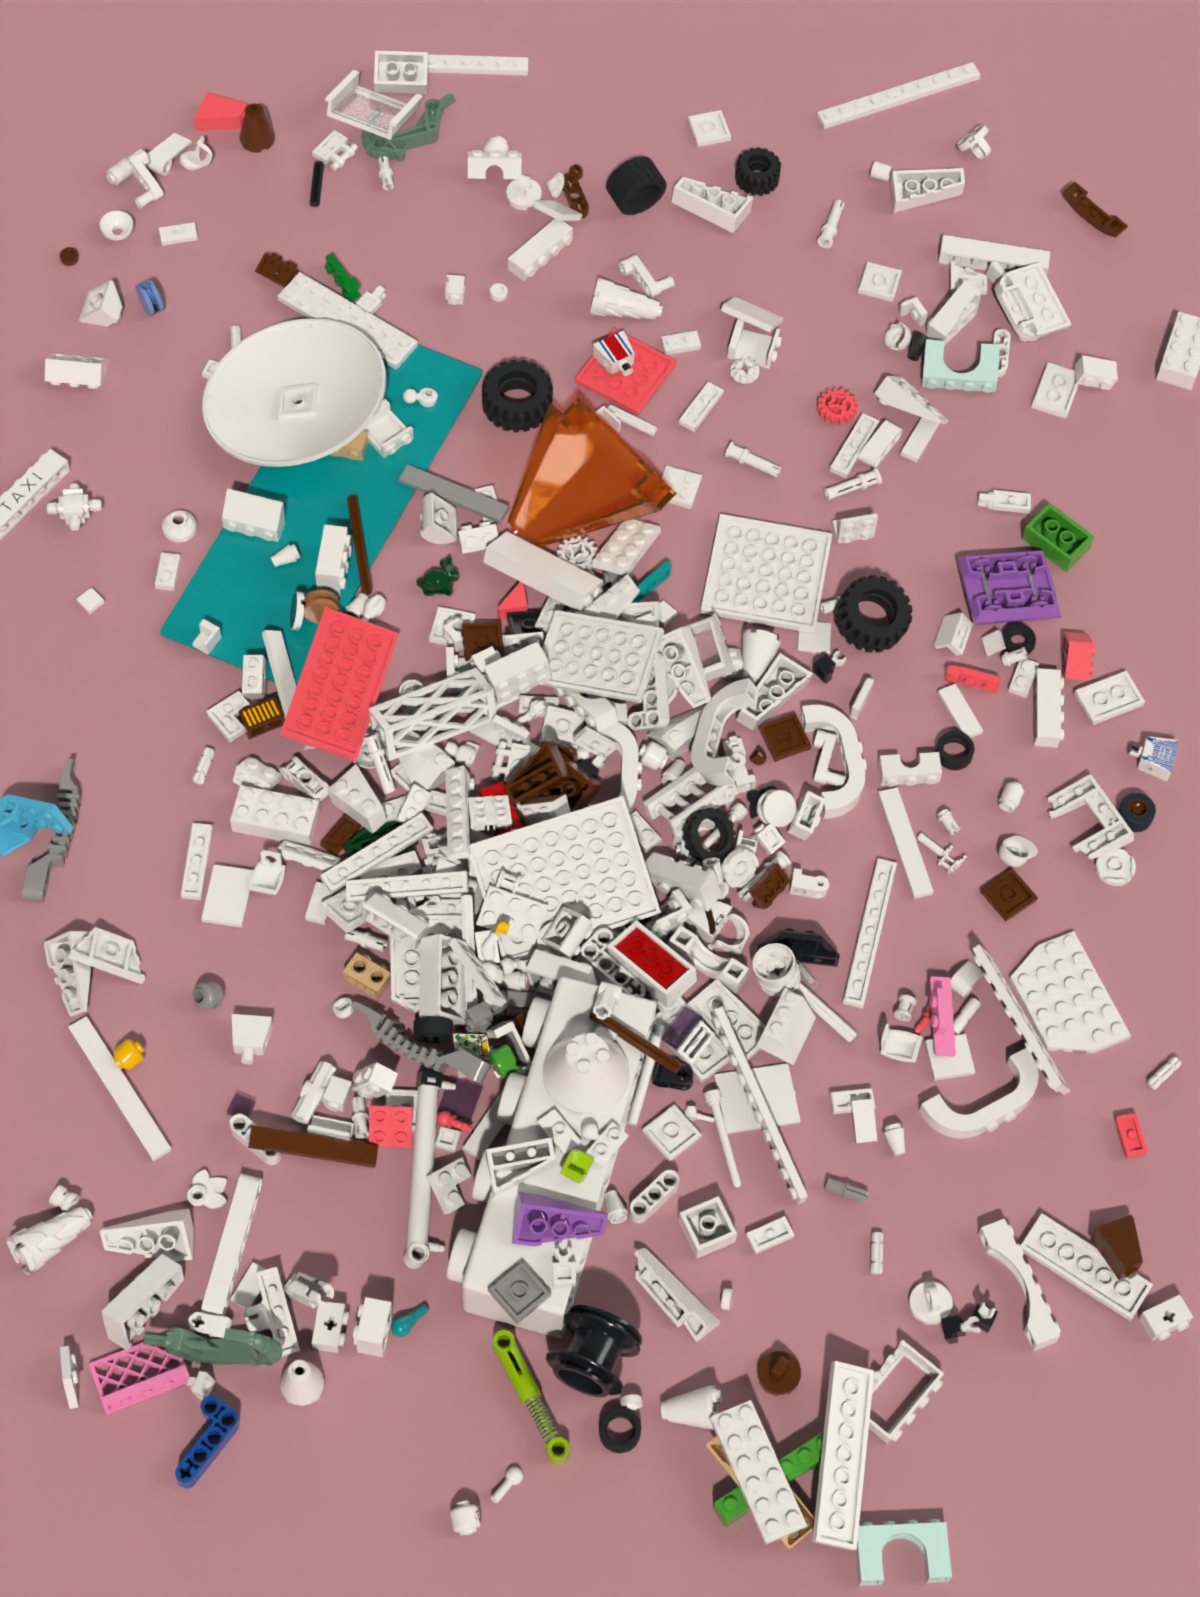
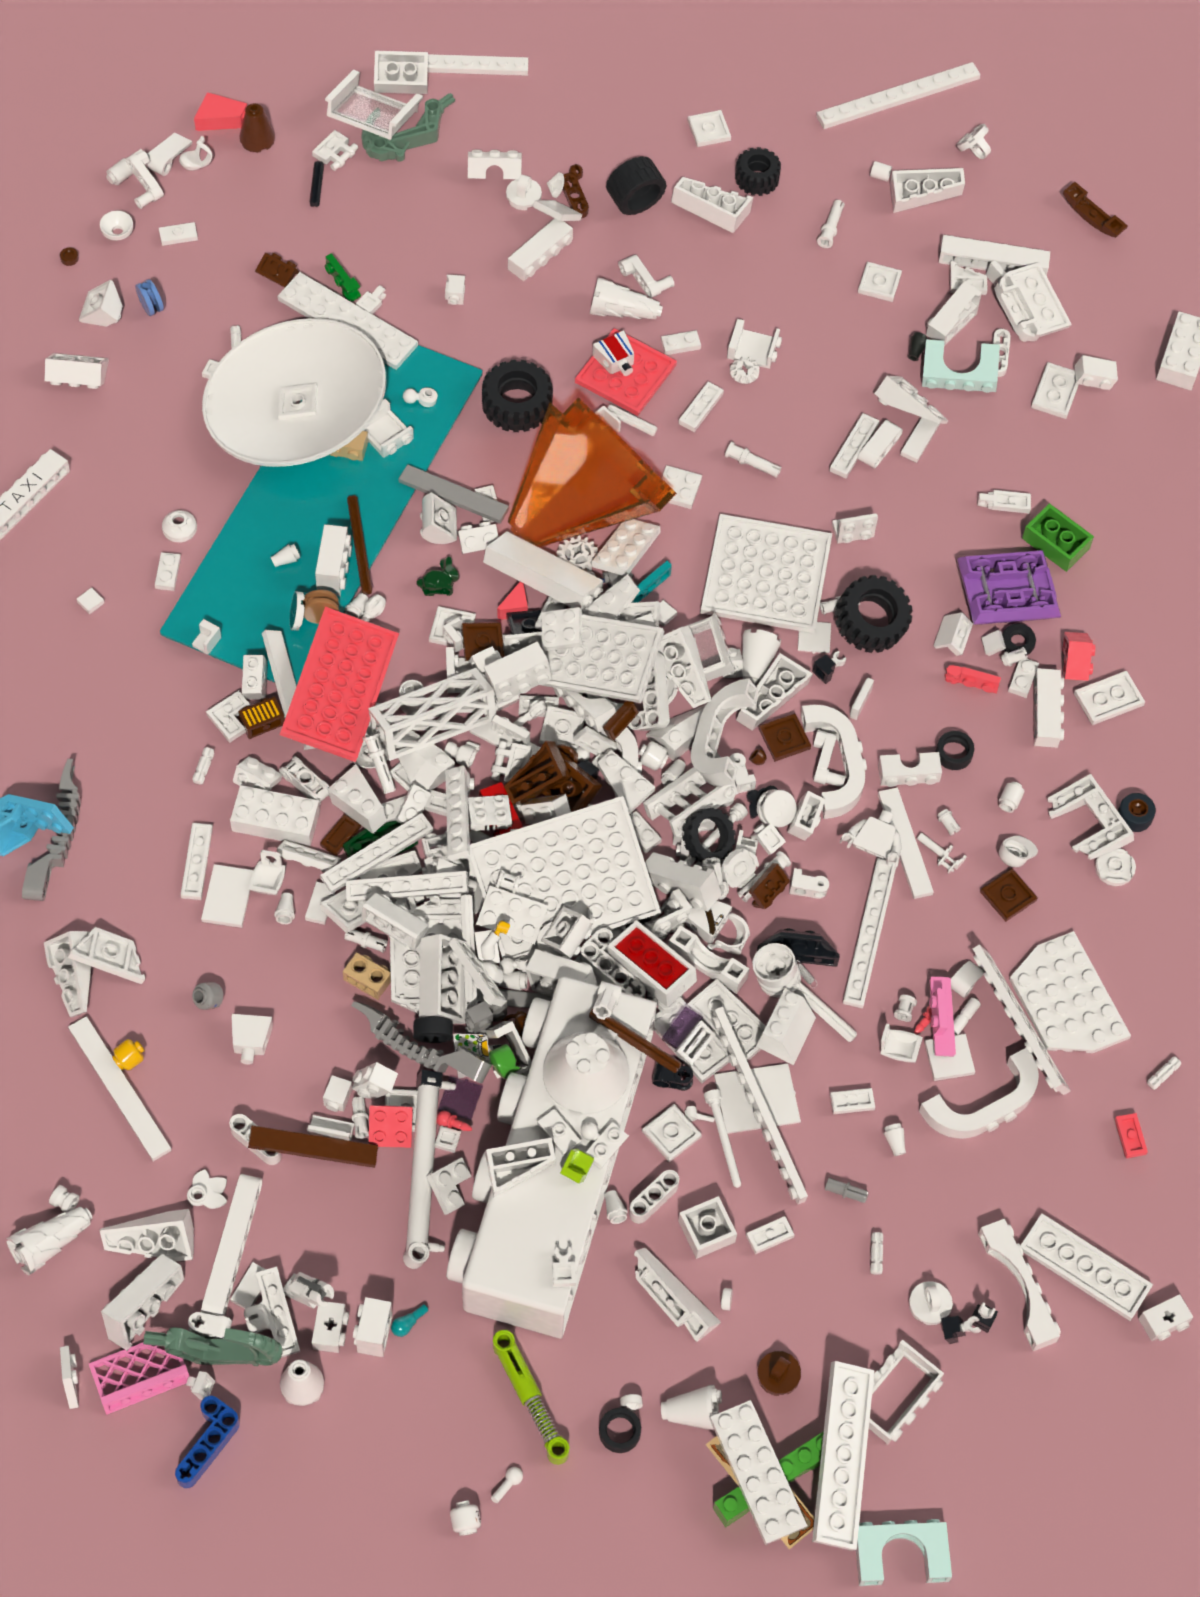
(74, 506): white piece -> none
(241, 1105): clear purple tile -> none
(253, 515): white slope -> none
(285, 909): none -> white cone
(313, 1093): white piece -> none
(342, 1008): white tile -> none
(385, 173): white pin -> none
(485, 1133): white tile -> none
(496, 143): white head -> none
(498, 292): white tile -> none
(519, 1292): light grey tile -> none
(548, 1219): medium lavender wedge -> none
(561, 629): none -> white plate
(594, 1351): black wheel -> none
(620, 720): none -> reddish brown tile
(625, 780): none -> white wing
(644, 1078): white piece -> none
(732, 746): white tile -> none
(752, 314): white tile -> none
(837, 406): coral gear -> none
(861, 482): white pin -> none
(864, 1120): white tile -> none
(876, 837): none -> white torso
(898, 337): white hair -> none
(915, 309): white bracket -> none
(960, 711): white tile -> none
(1119, 1246): reddish brown slope -> none
(1156, 756): white torso -> none

